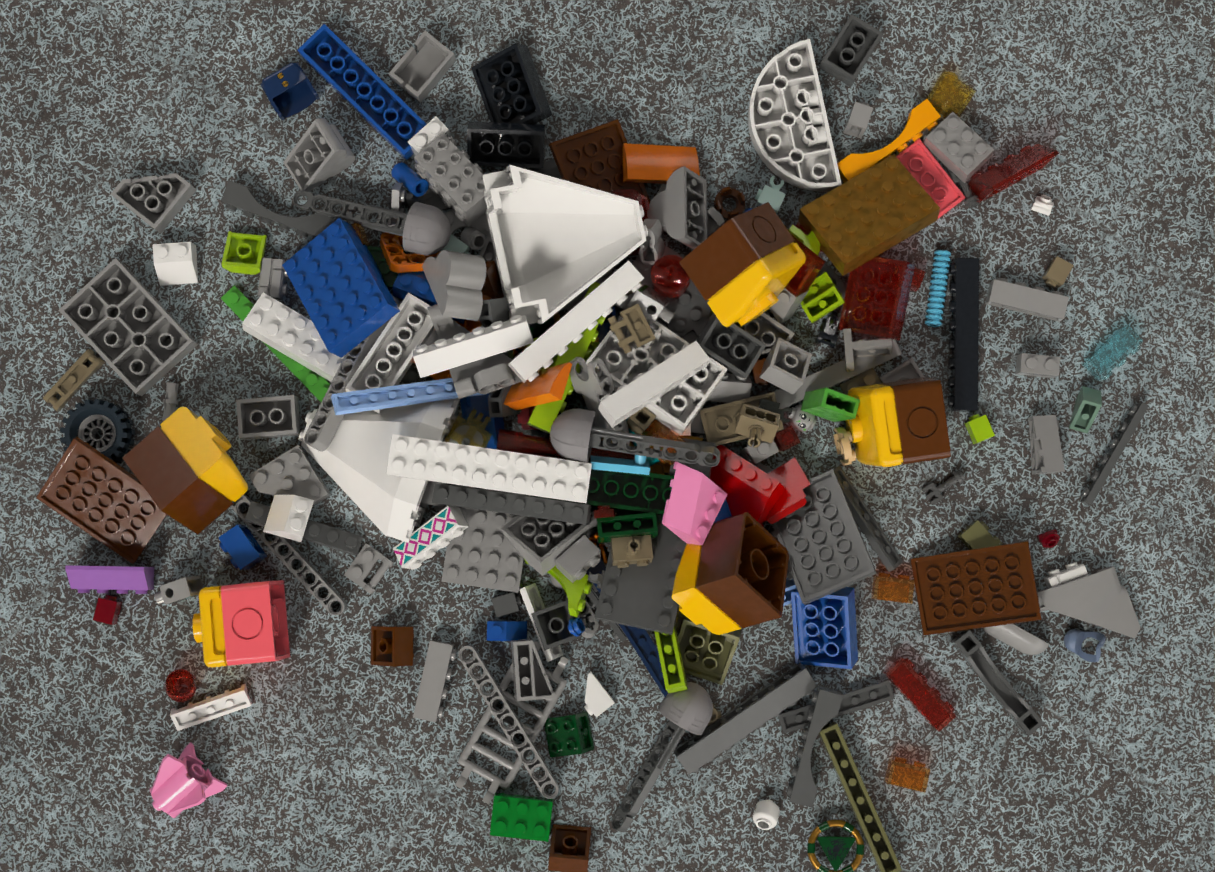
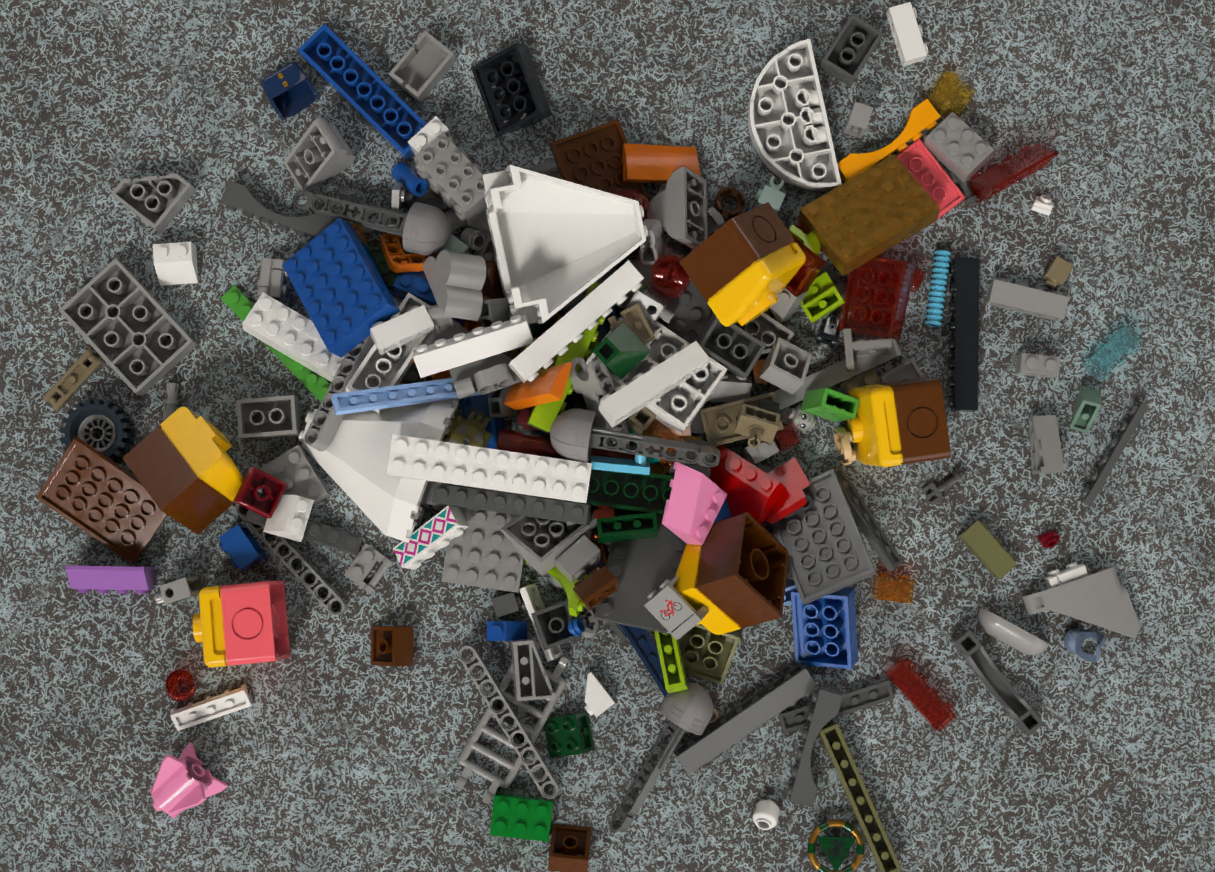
(107, 610): dark red brick -> none
(244, 253): lime slope -> none
(272, 488): none -> dark red brick
(401, 329): none -> white brick
(433, 681): light grey brick -> none
(506, 144): black brick -> none
(596, 587): none -> reddish brown slope
(621, 350): none -> dark green slope
(631, 551): dark tan brick -> none
(673, 609): none -> light grey panel
(907, 33): none -> white brick
(907, 775): clear orange brick -> none
(976, 588): reddish brown plate -> none
(979, 428): lime brick -> none

